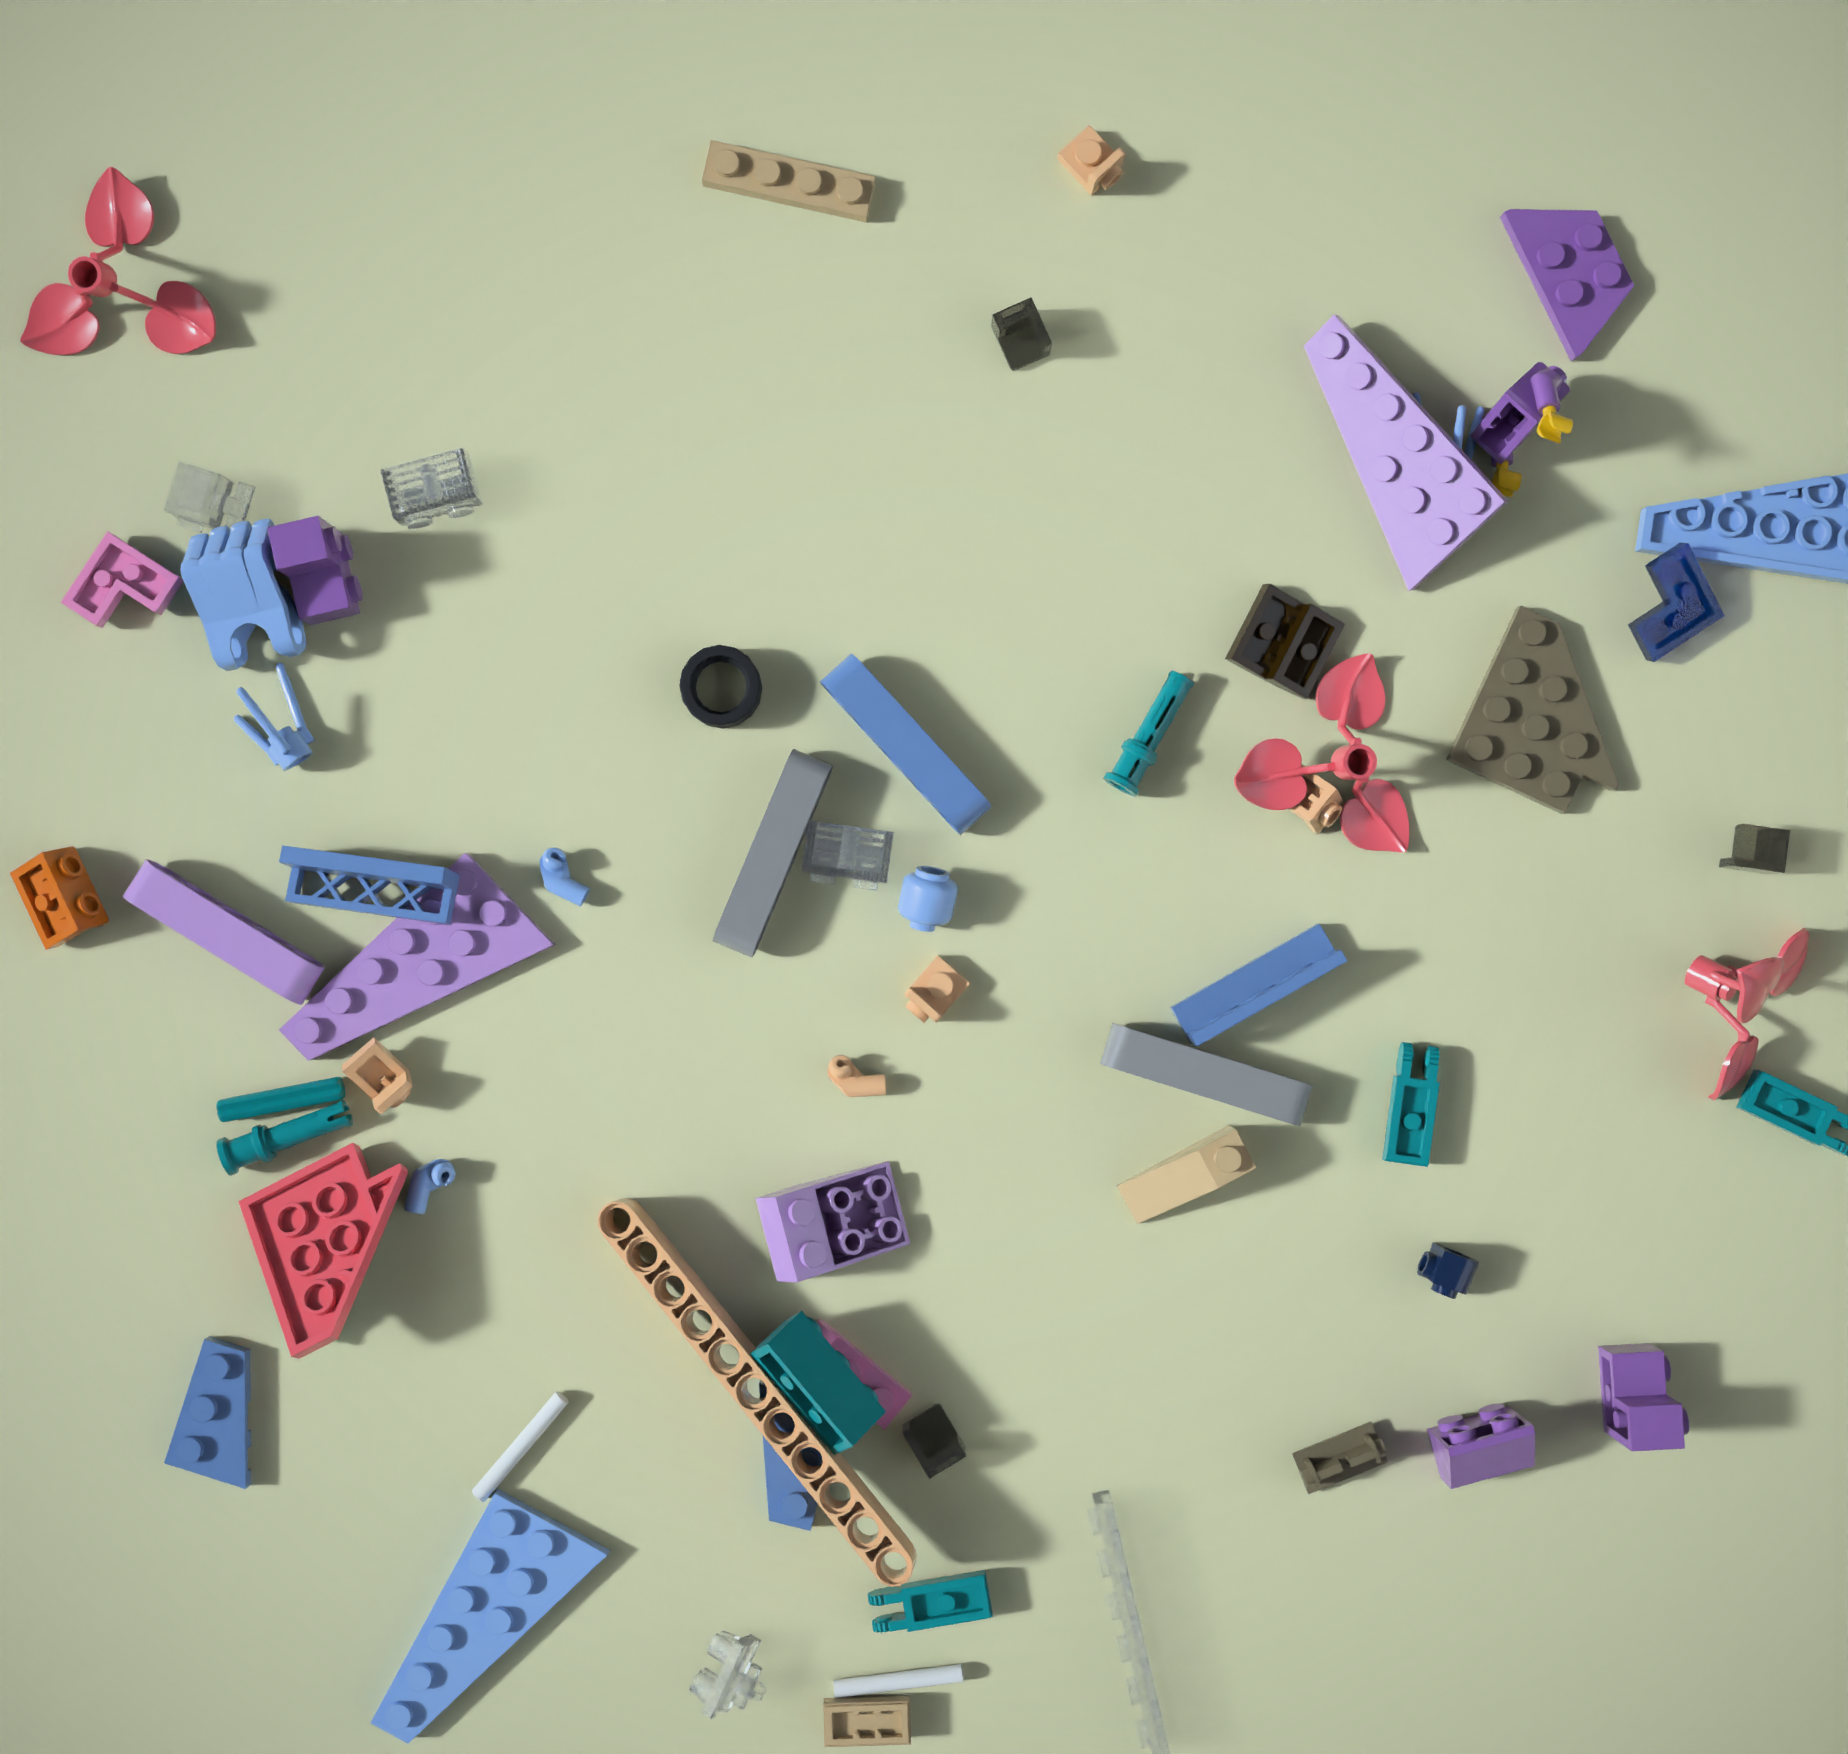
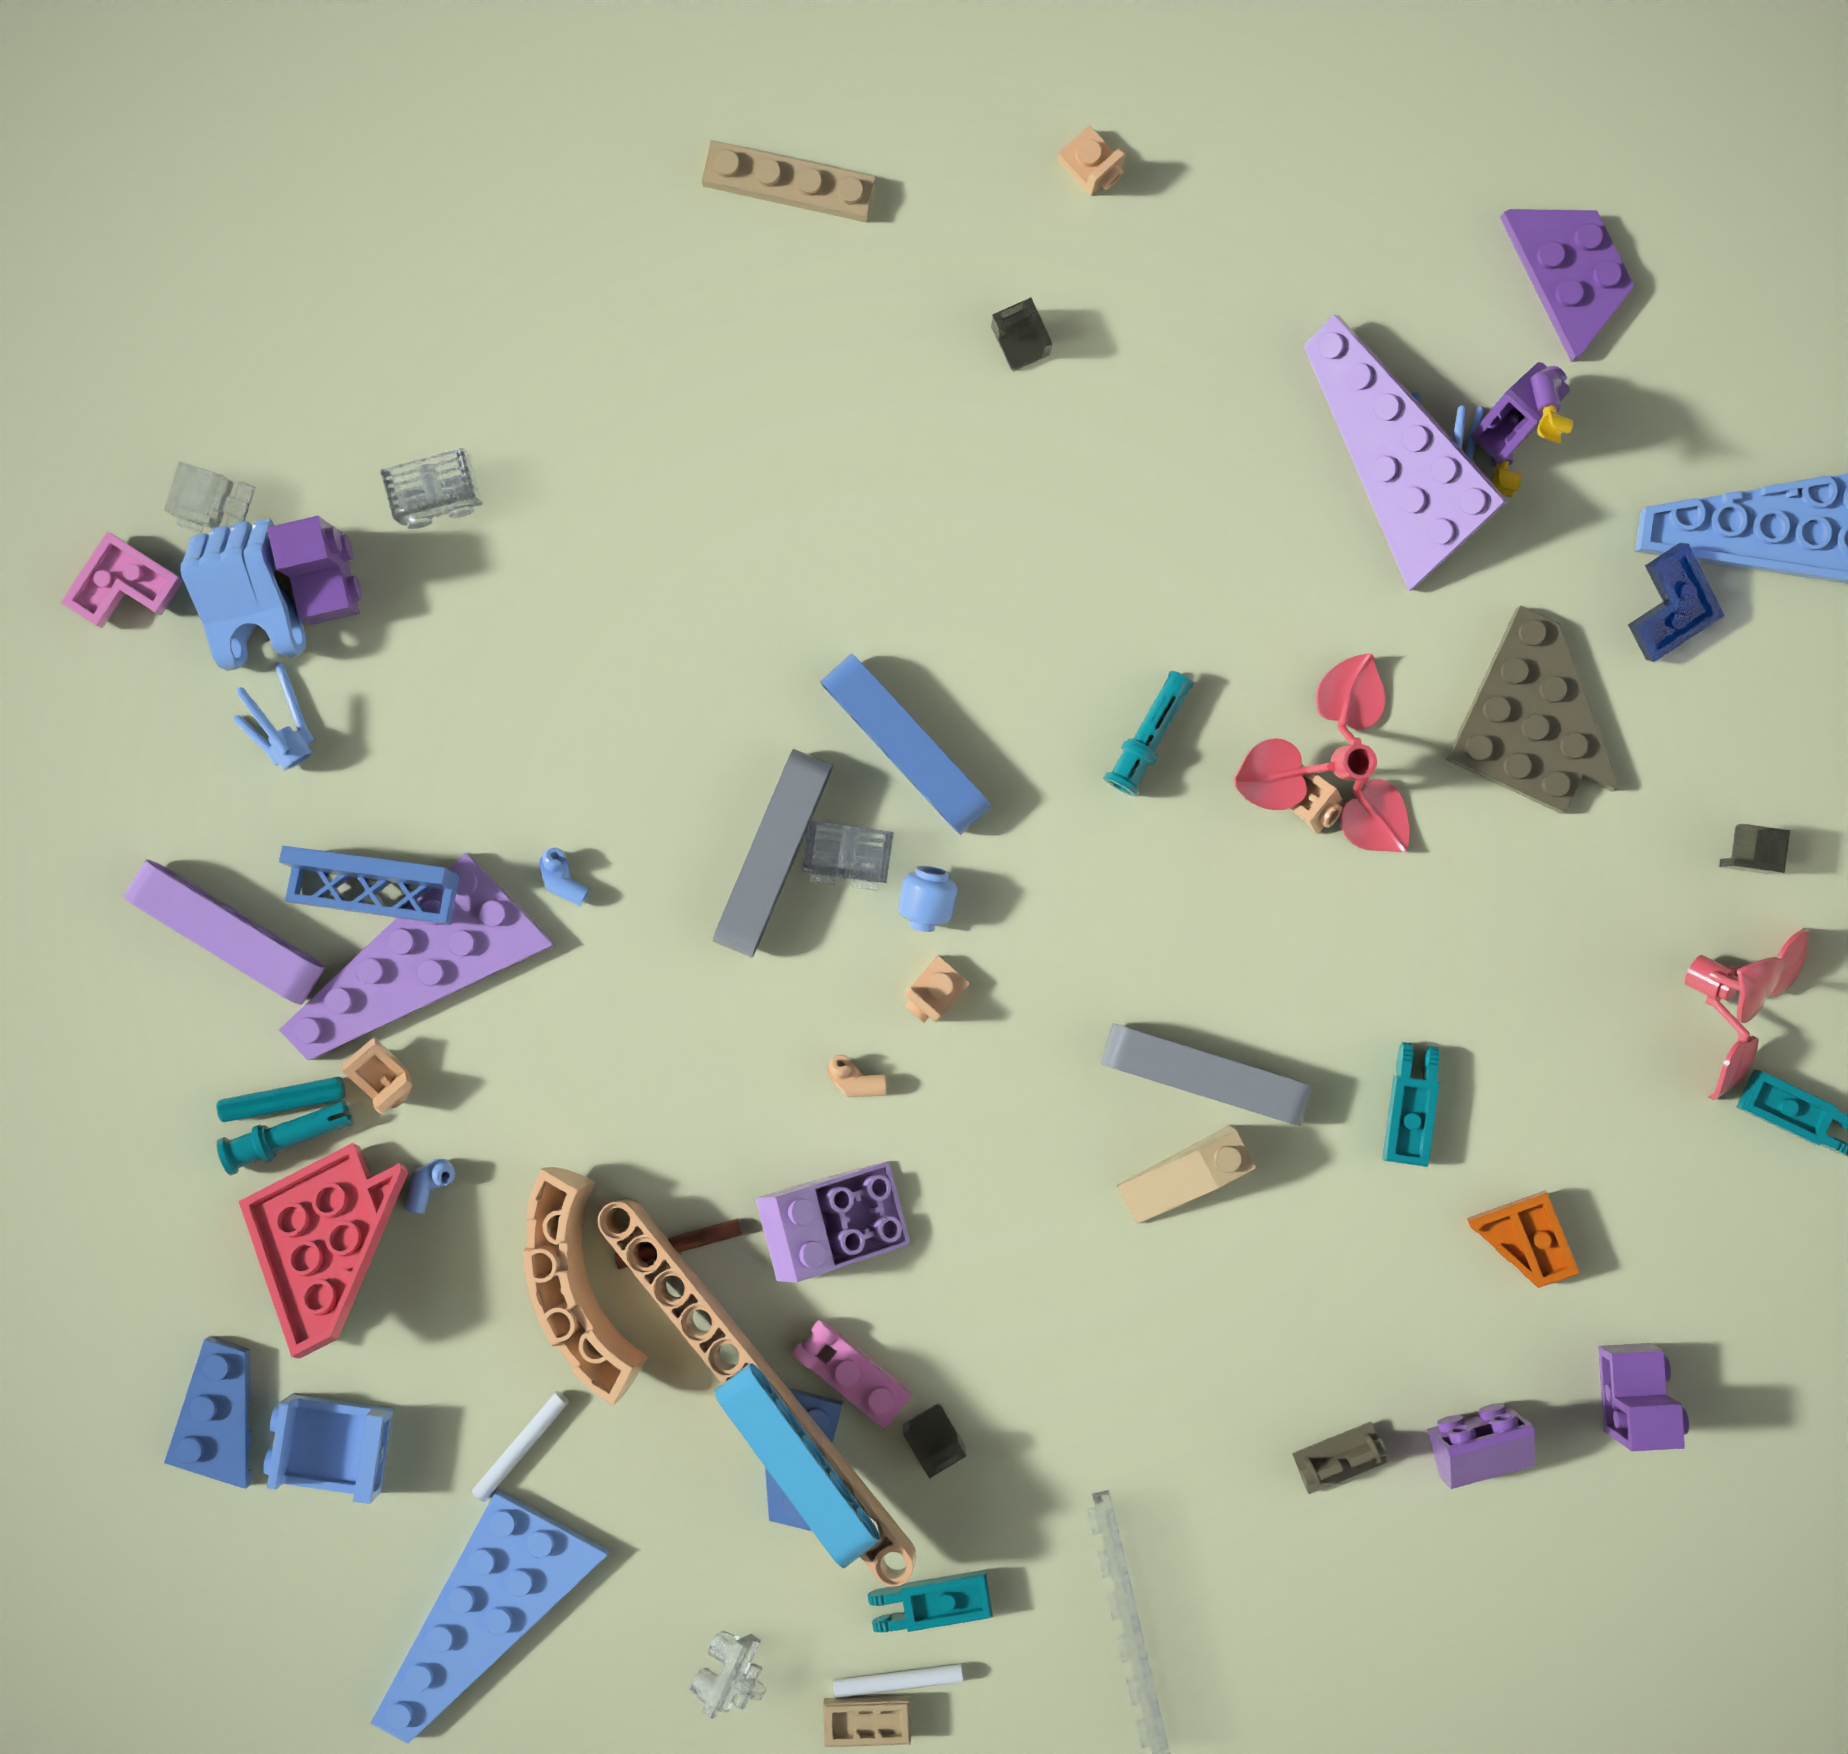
(59, 896): orange bracket -> none
(60, 313): coral plant -> none
(329, 1446): none -> light blue panel
(562, 1288): none -> light nougat brick
(690, 1240): none -> copper bar
(703, 659): black tyre -> none
(797, 1465): none -> medium azure beam
(818, 1382): teal brick -> none
(1257, 985): medium blue fence -> none
(1285, 641): dark brown slope -> none
(1447, 1270): dark blue plate -> none
(1529, 1238): none -> orange wing

